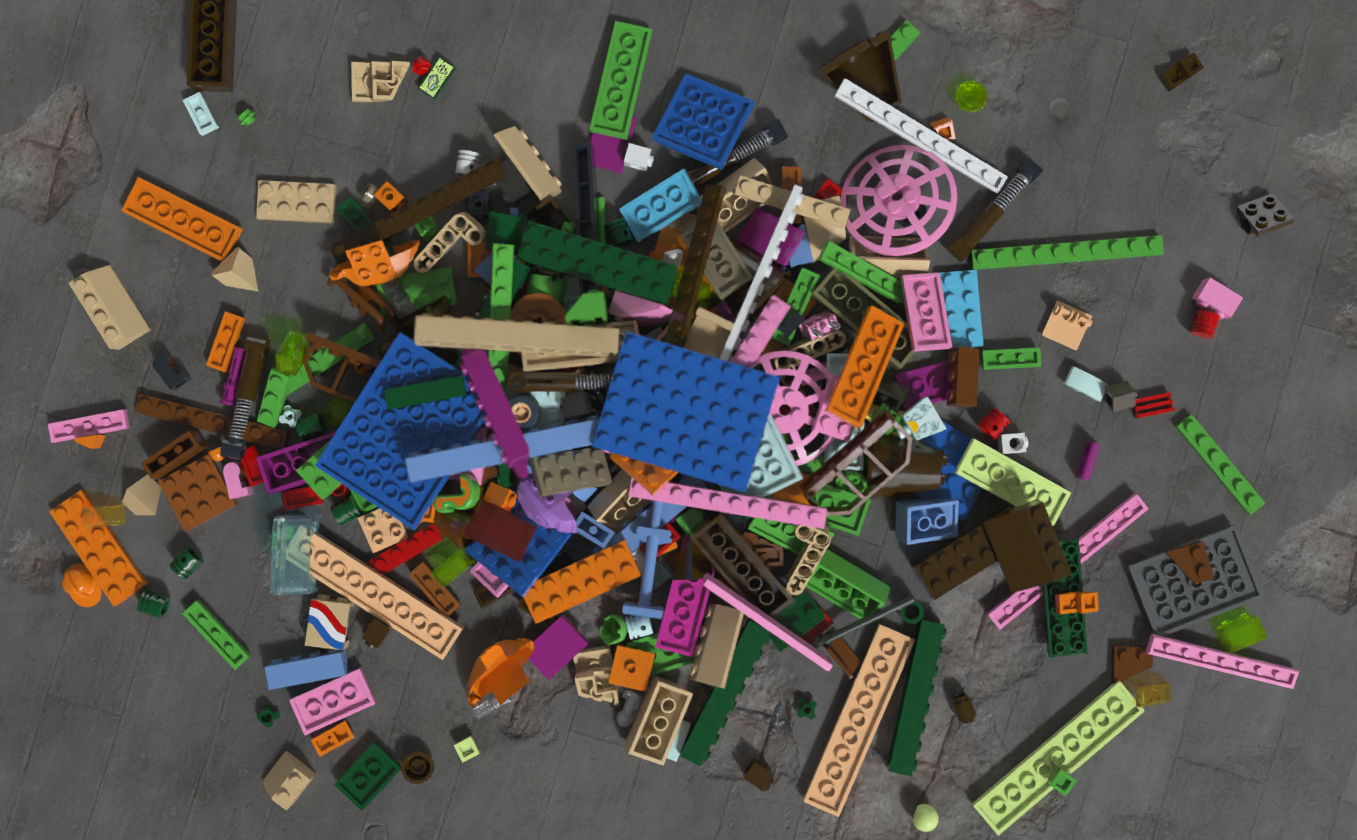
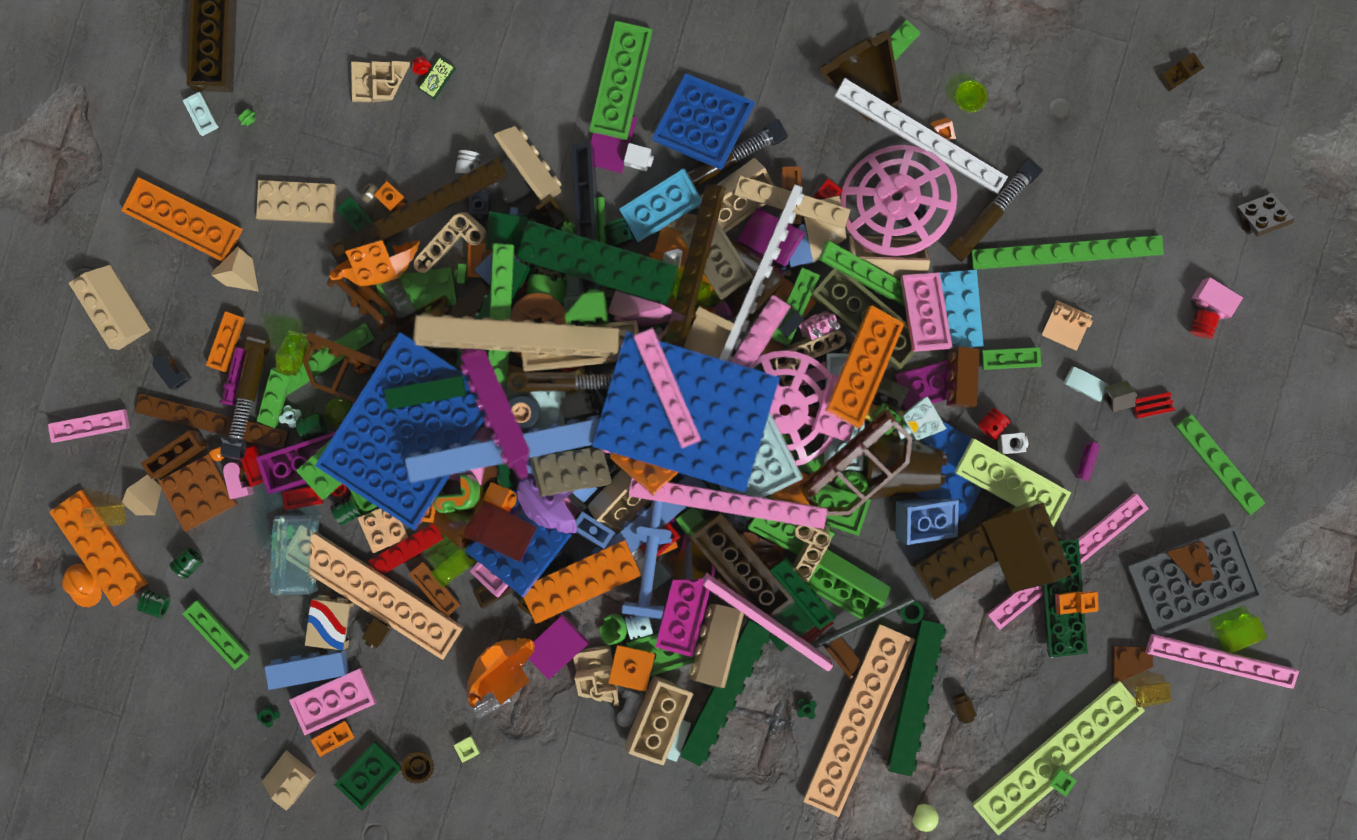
(92, 442): orange slope -> none
(428, 229): bright green bracket -> none
(461, 274): none -> bright green plate
(667, 388): none -> bright pink plate
(758, 775): dark brown brick -> none
(802, 593): none -> dark green plate

